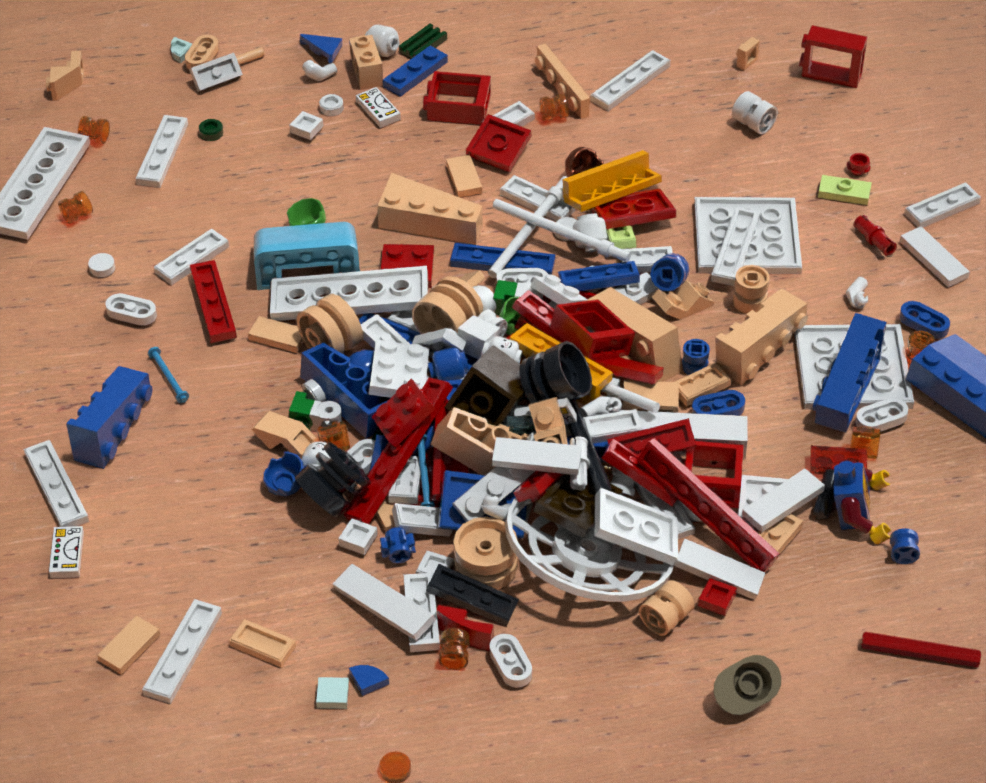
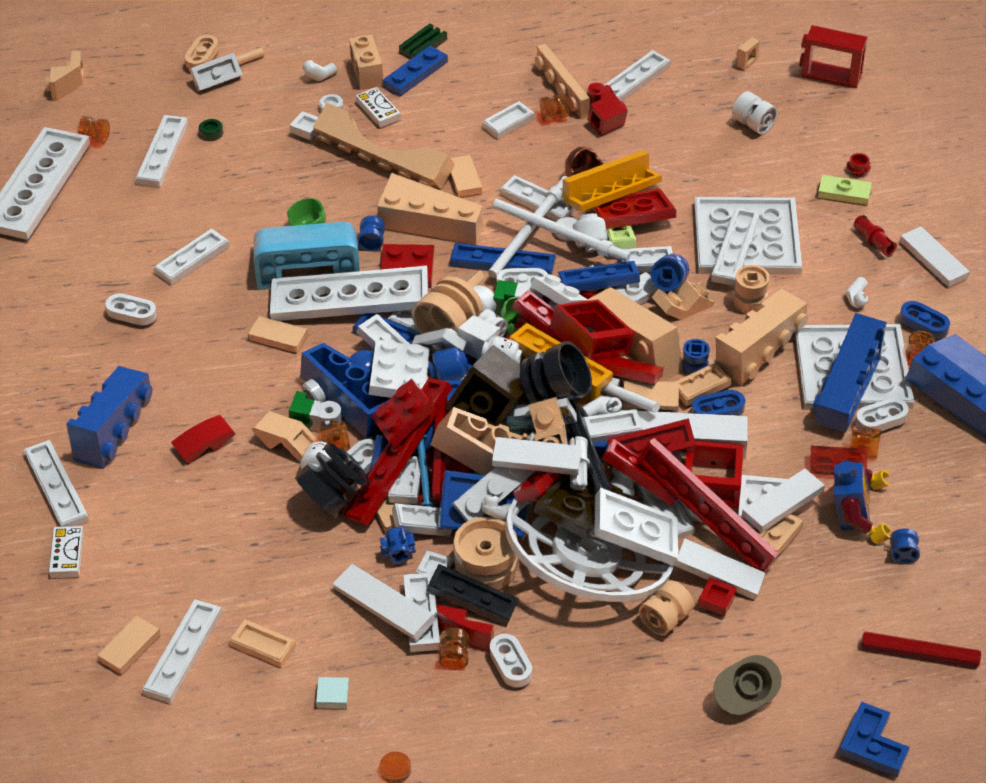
(75, 207): clear orange wheel -> none
(101, 265): white tile -> none
(154, 353): dark azure axle -> none
(179, 49): light aqua tile -> none
(196, 440): none -> red slope
(213, 301): red plate -> none
(281, 474): blue hair -> none
(322, 45): blue tile -> none
(330, 323): light nougat wheel -> none
(358, 536): white plate -> none
(368, 678): blue tile -> none
(371, 233): none -> blue wheel
(385, 38): white head -> none
(423, 164): none -> light nougat arch
(461, 85): red window -> none
(498, 143): red plate -> none
(605, 110): none -> red brick
(825, 500): black axle -> none
(868, 746): none -> blue plate
(942, 205): white tile -> none

